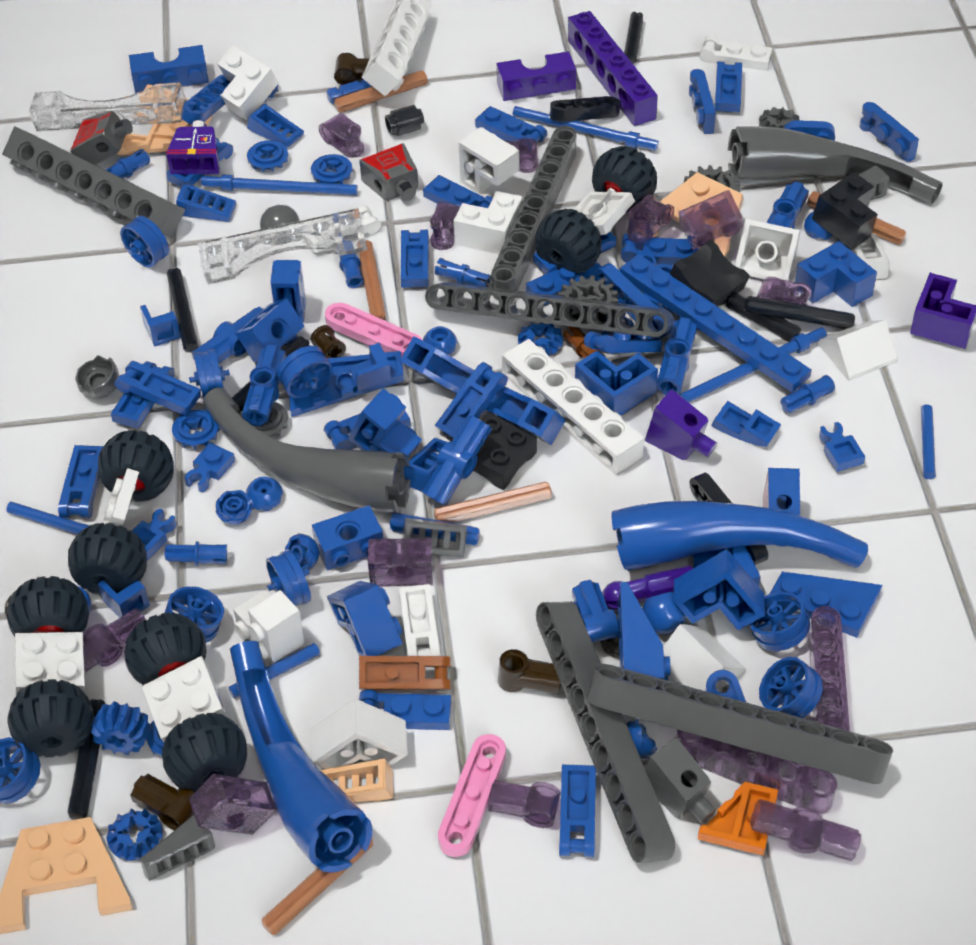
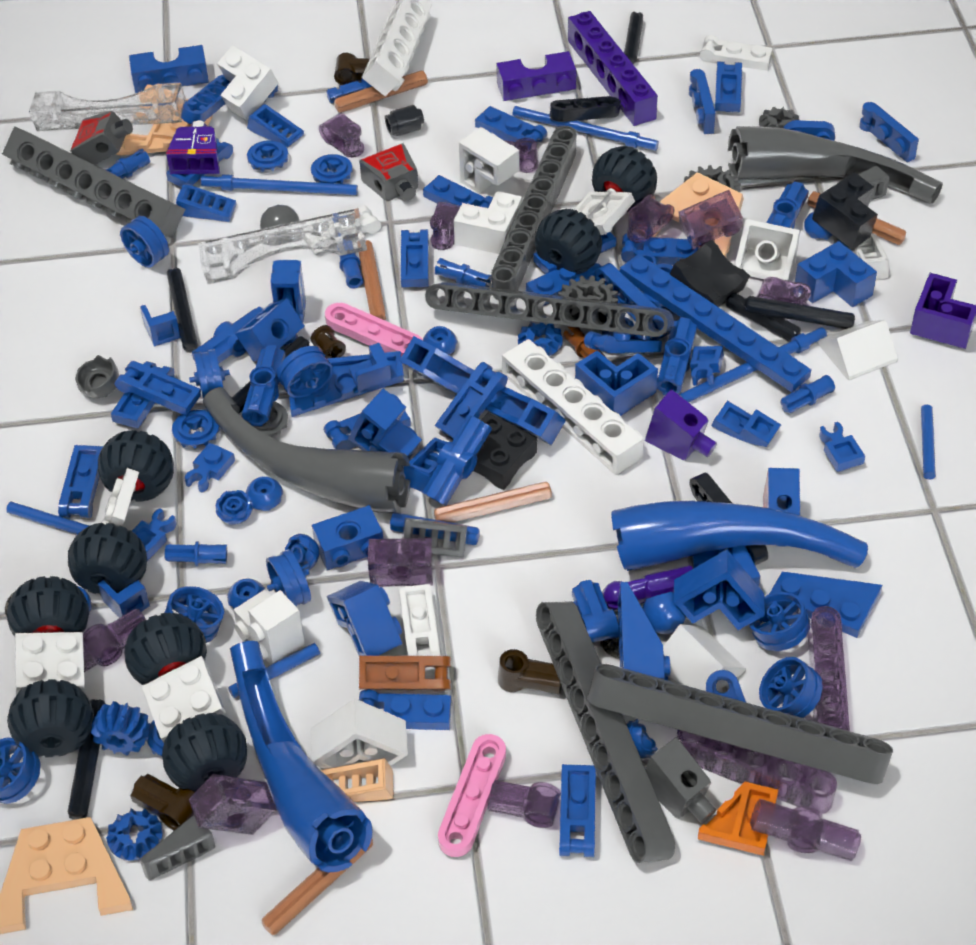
(241, 588): none -> blue plate
(705, 362): none -> blue plate

